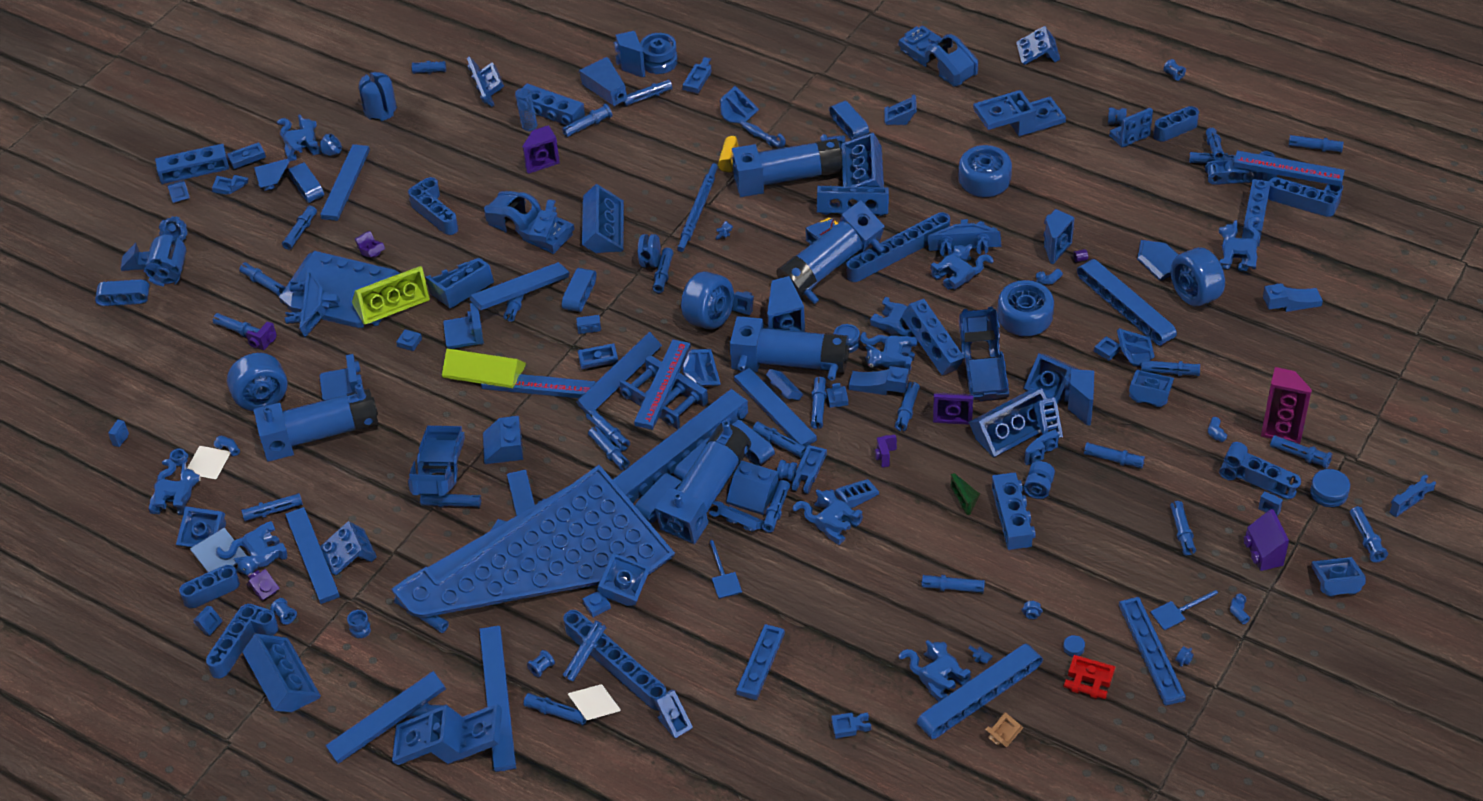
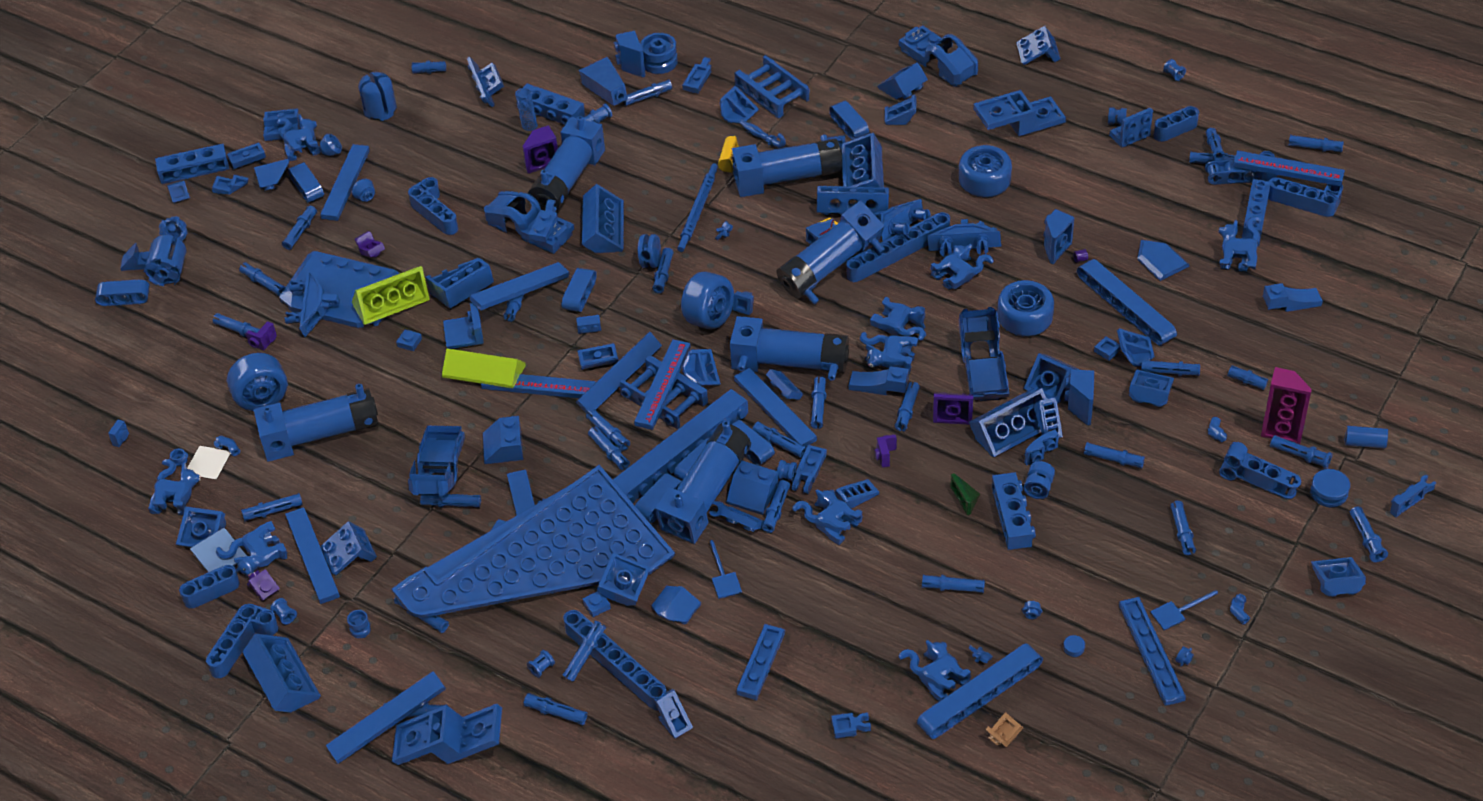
(207, 620): blue tile -> none
(272, 129): none -> blue slope
(341, 381): blue bracket -> none
(363, 190): none -> blue cone
(498, 694): blue tile -> none
(580, 146): none -> blue piece
(594, 702): white sticker -> none
(676, 604): none -> blue slope
(767, 98): none -> blue fence
(785, 306): blue slope -> none
(837, 396): blue tile -> none
(853, 333): blue wheel -> none
(898, 218): none -> blue connector
(904, 82): none -> blue slope
(933, 337): blue brick -> none
(1048, 279): blue arm -> none
(1089, 671): red plate -> none
(1197, 276): blue wheel -> none
(1247, 377): none -> blue pin
(1267, 541): dark purple slope -> none
(1270, 502): blue plate -> none
(1366, 437): none -> blue brick

